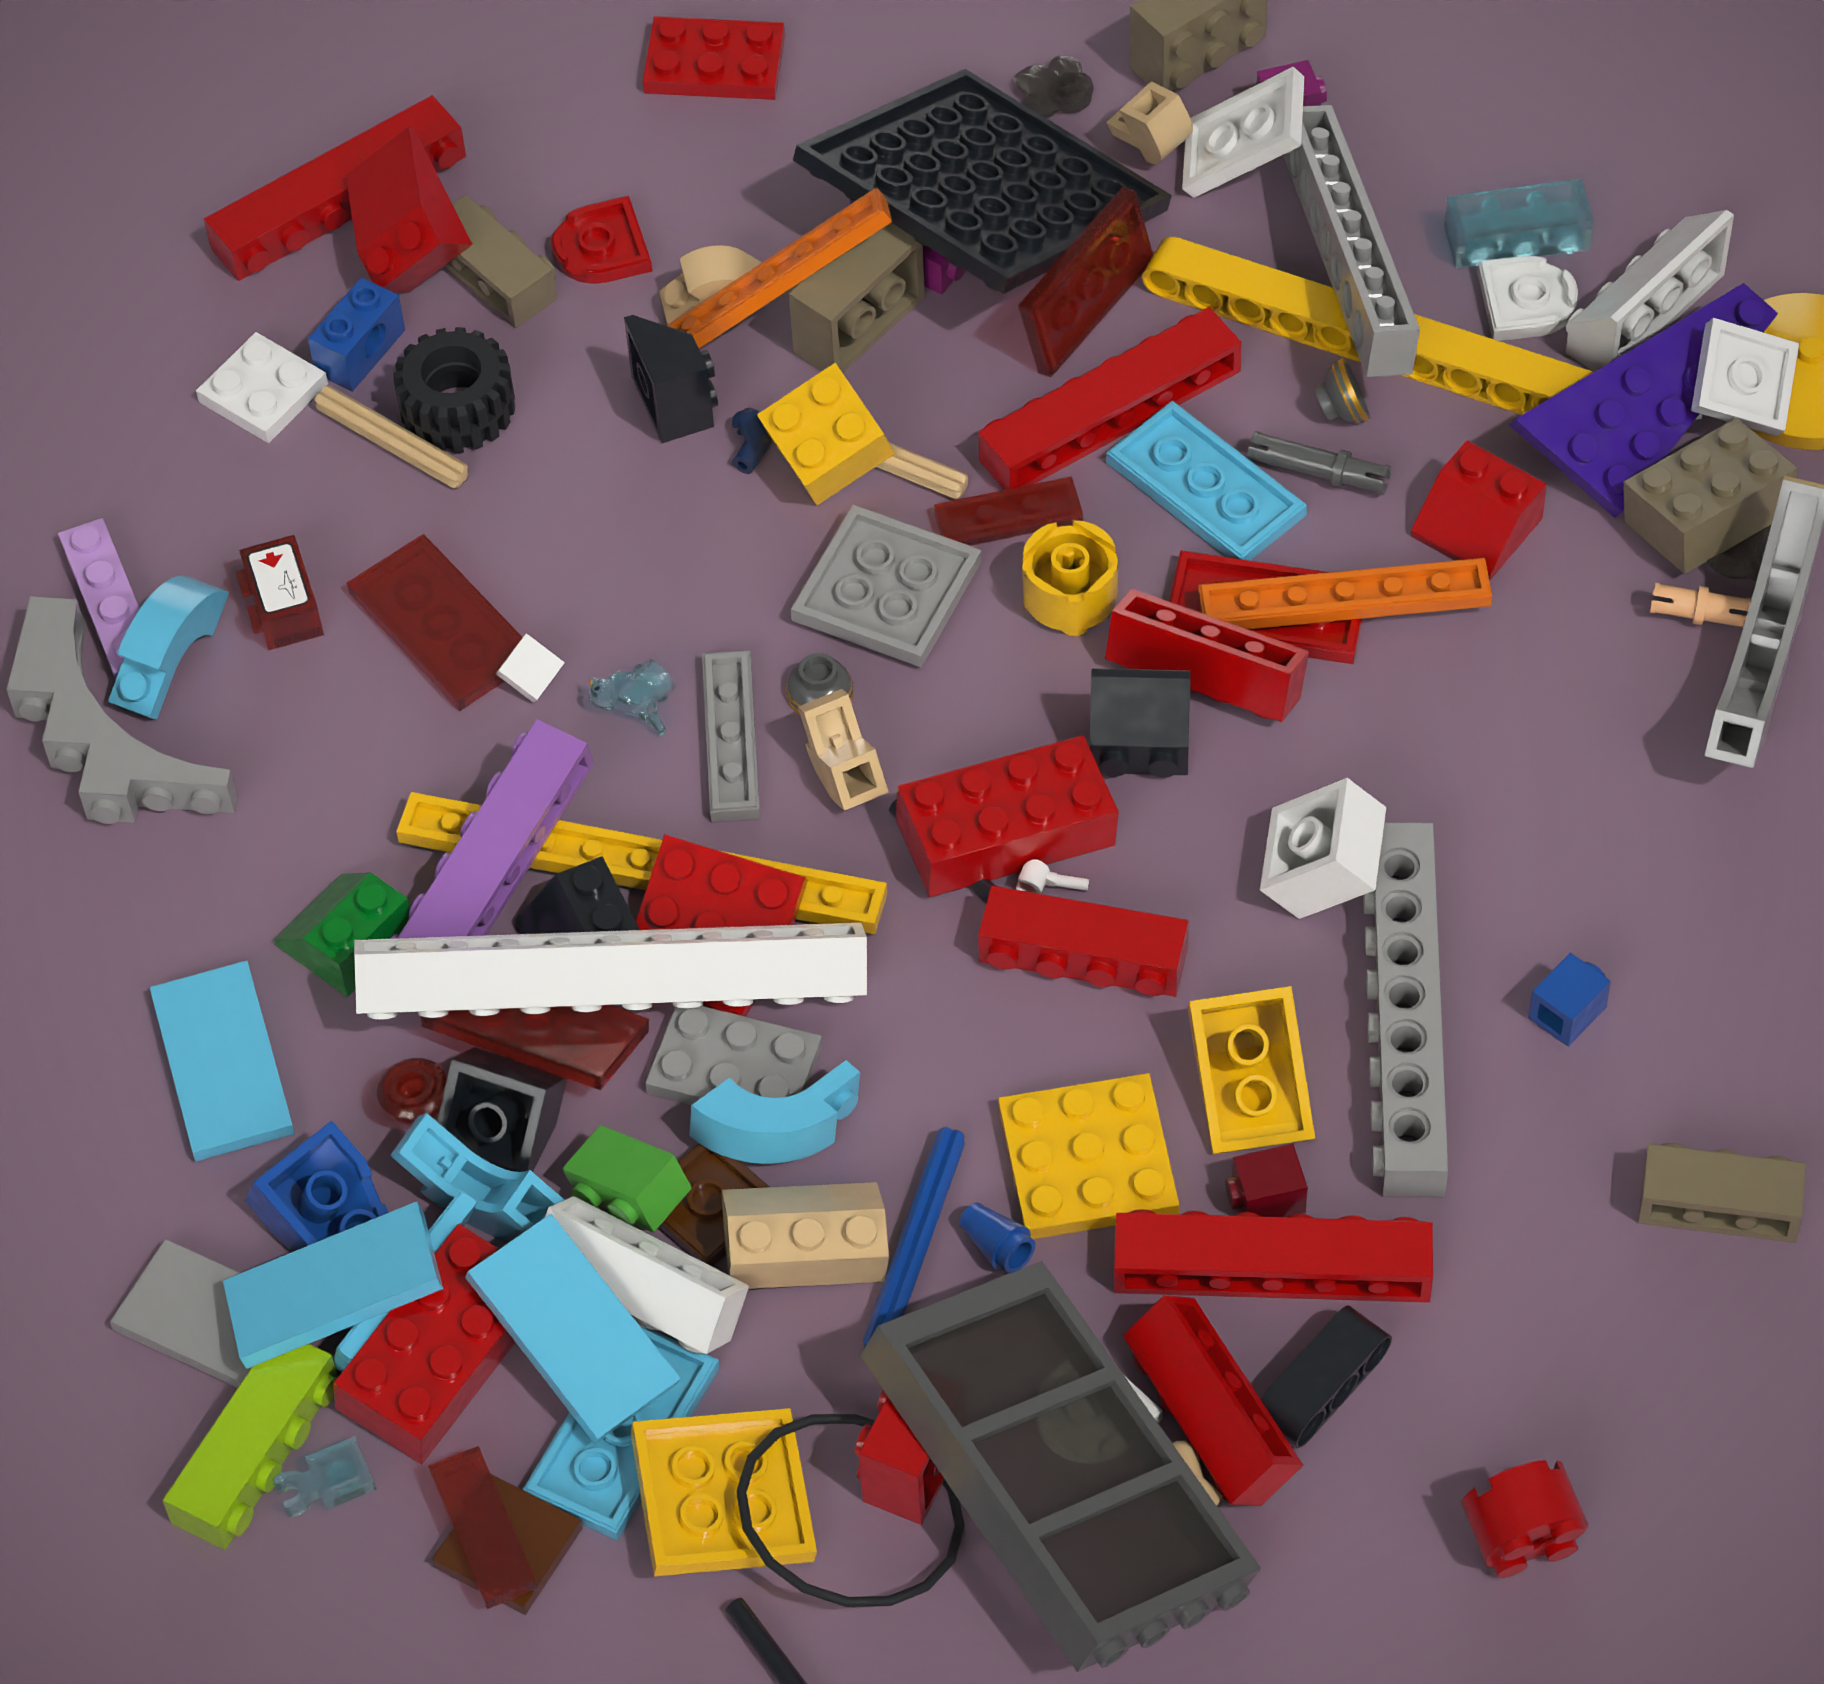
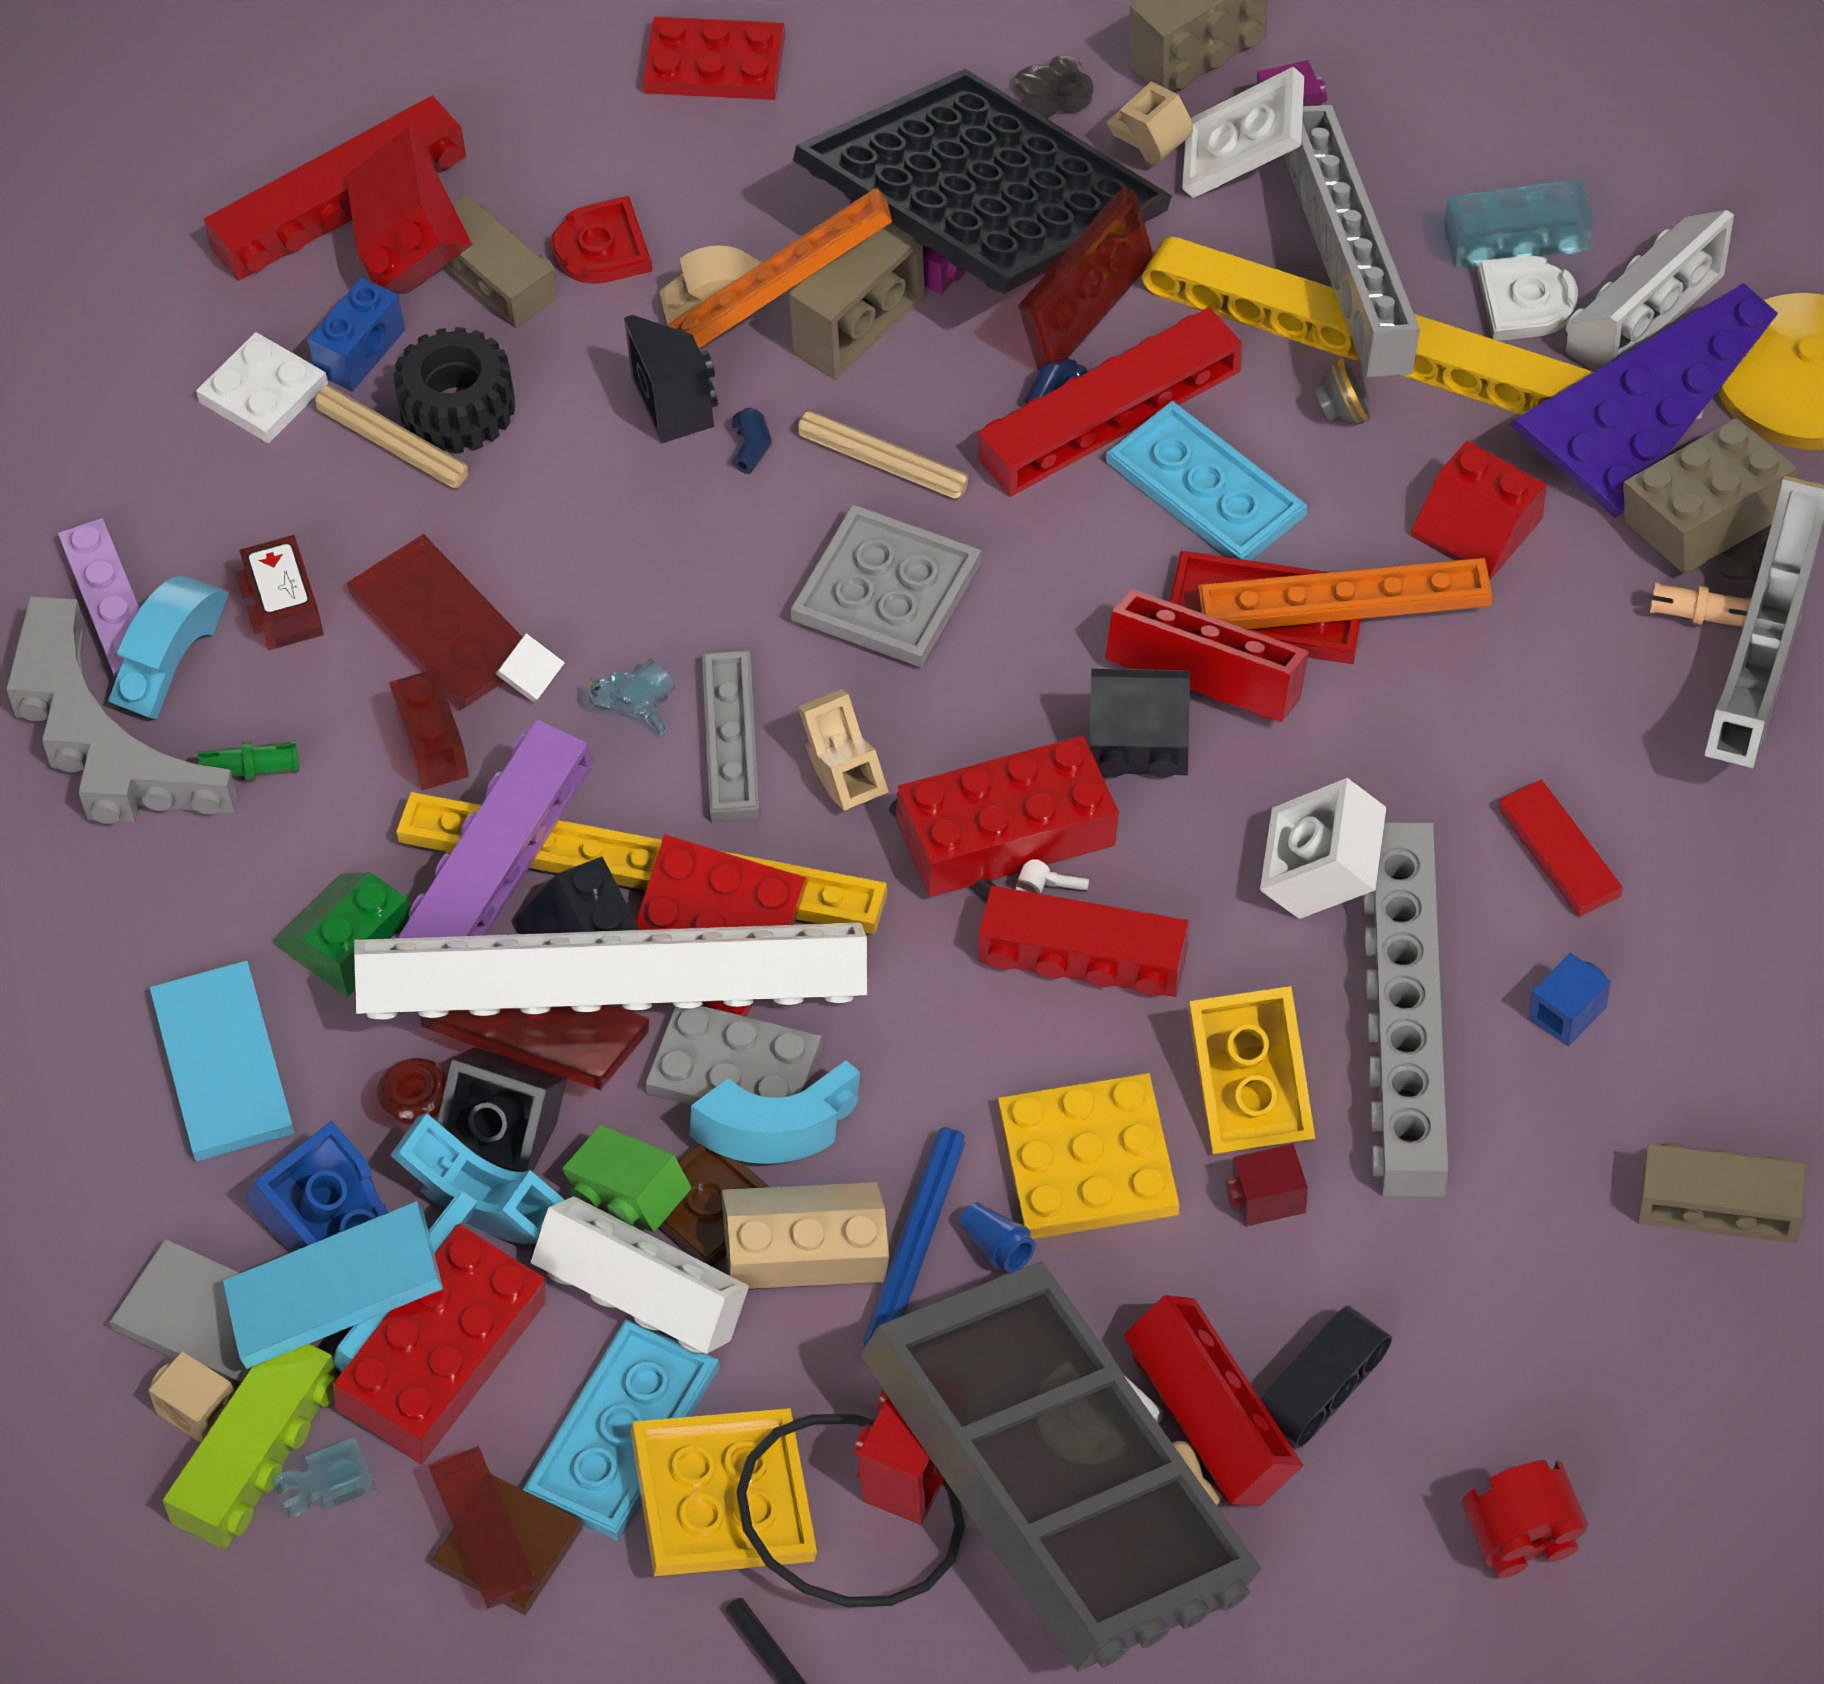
(190, 1395): none -> tan brick
(253, 760): none -> green pin
(429, 729): none -> clear red brick
(572, 1328): medium azure tile -> none
(816, 677): dark grey piece -> none
(826, 434): yellow brick -> none
(1009, 512): clear red tile -> none
(1054, 375): none -> dark blue arm
(1070, 576): yellow brick -> none
(1273, 1256): red brick -> none
(1337, 467): dark grey pin -> none
(1560, 848): none -> red tile
(1745, 376): white plate -> none

